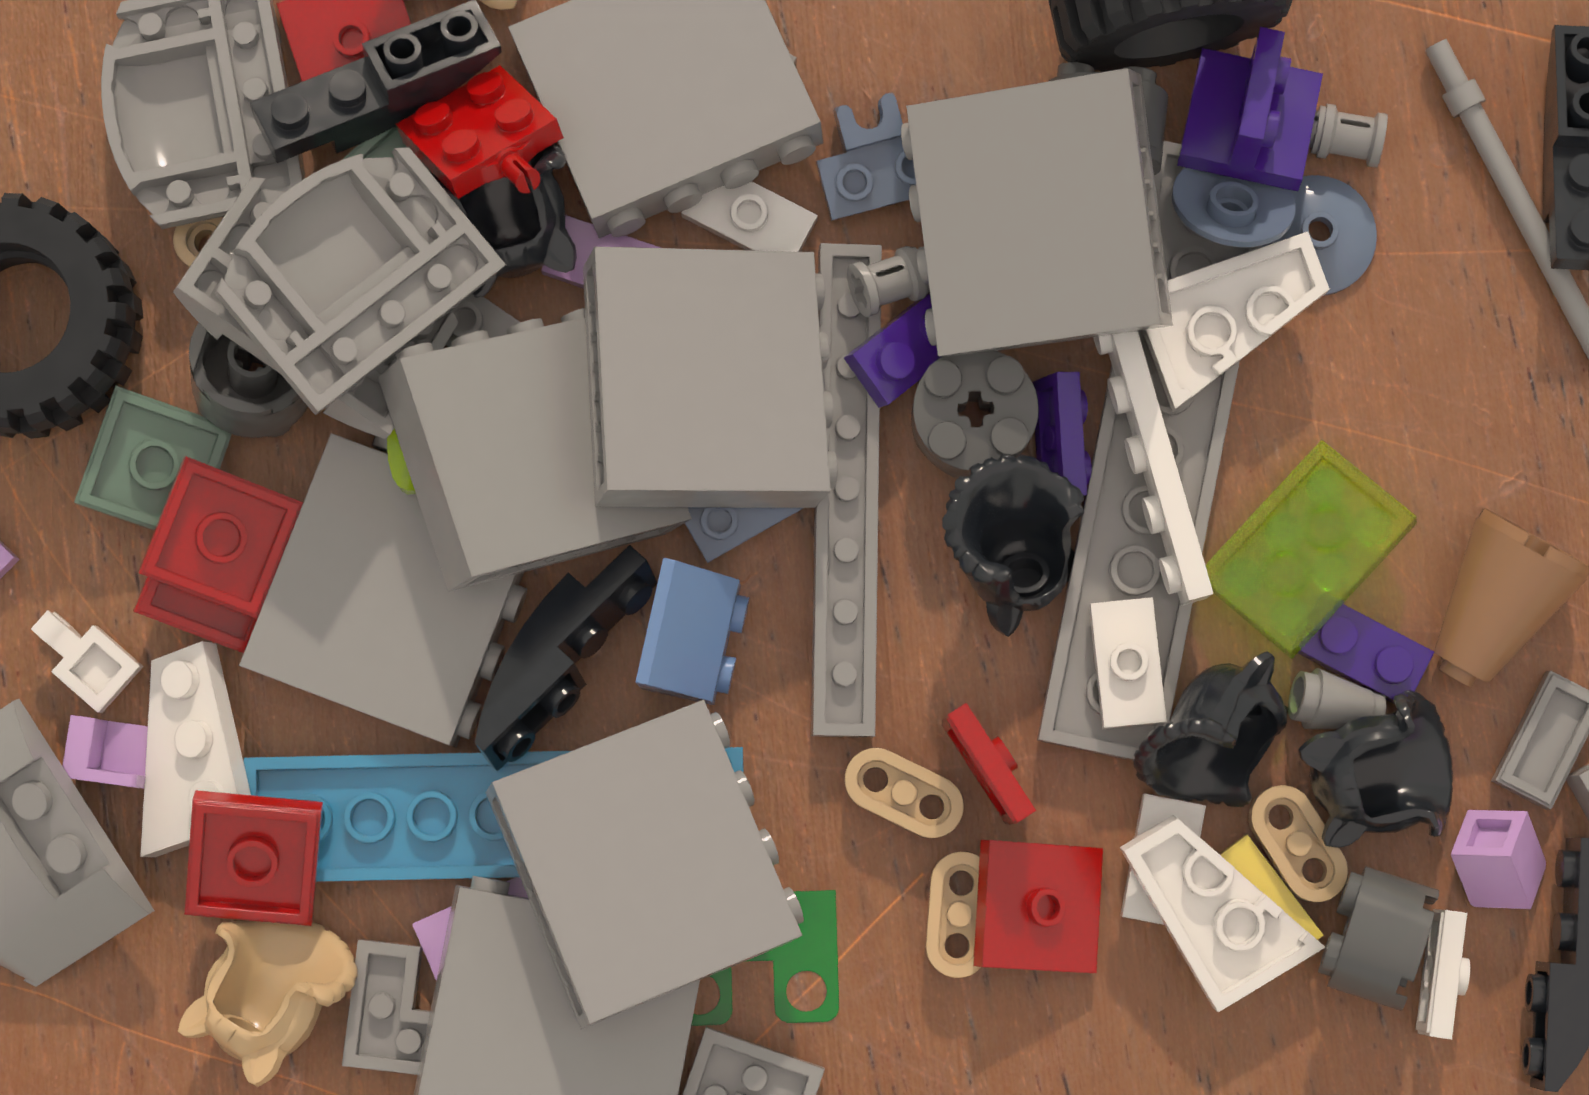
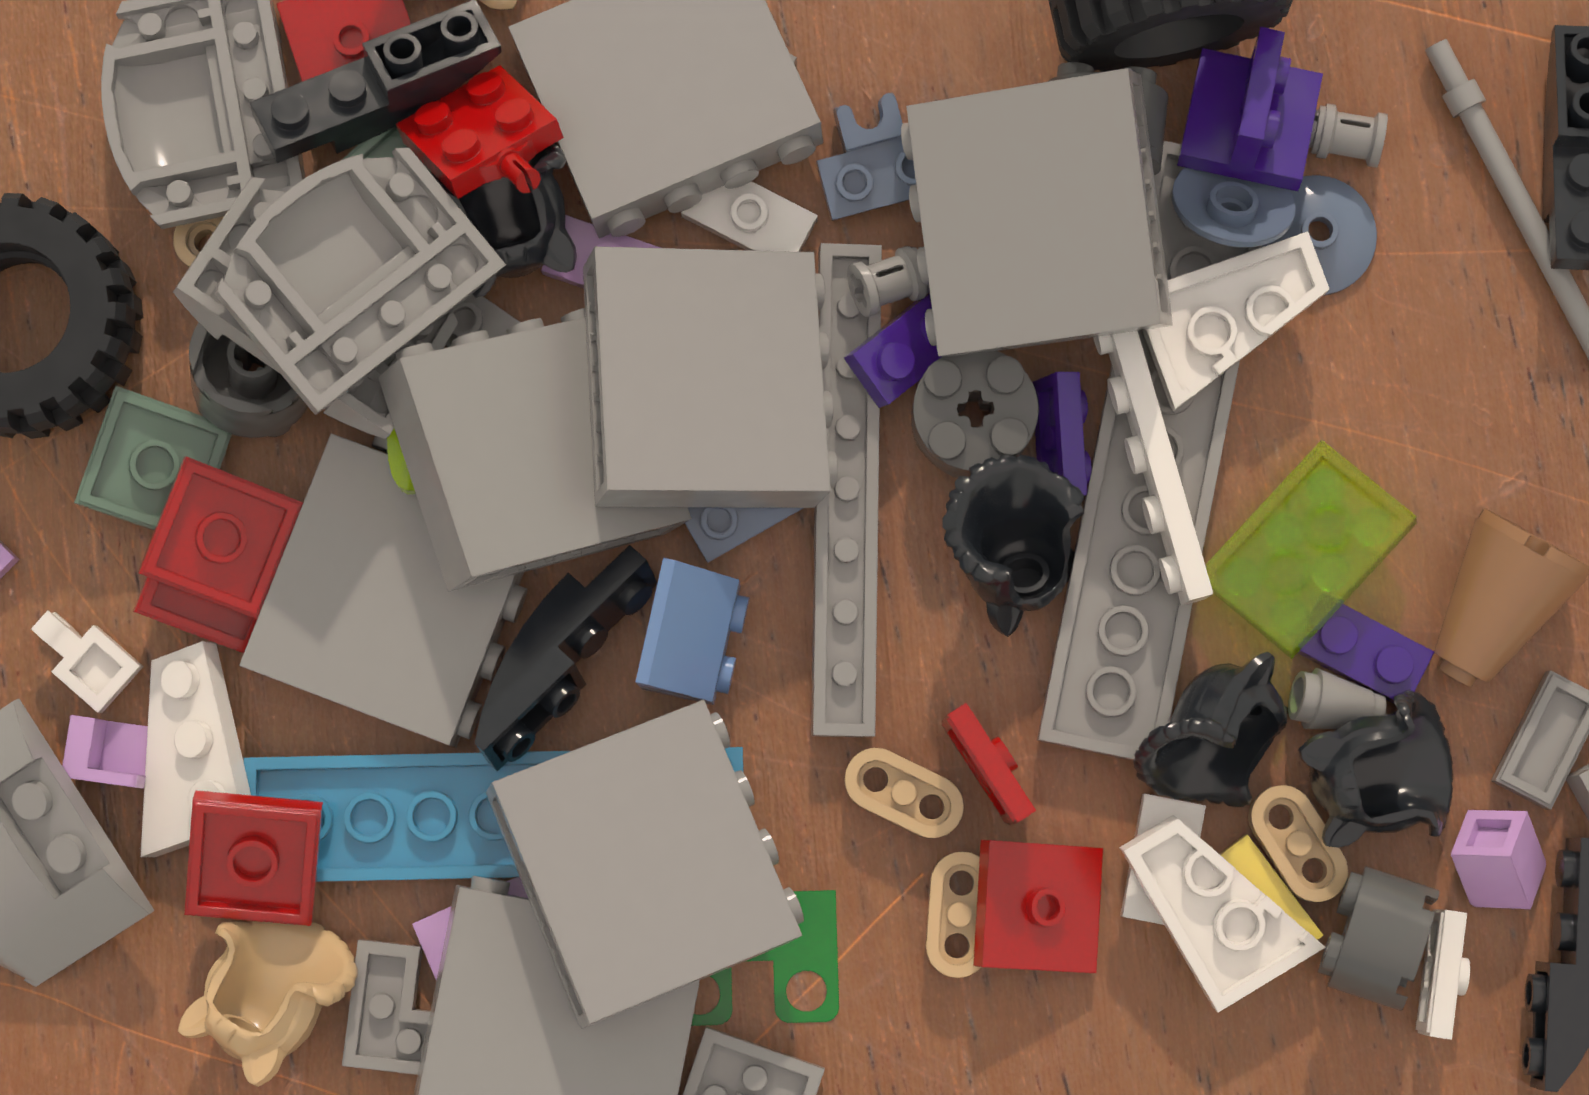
(1127, 663): white plate -> none

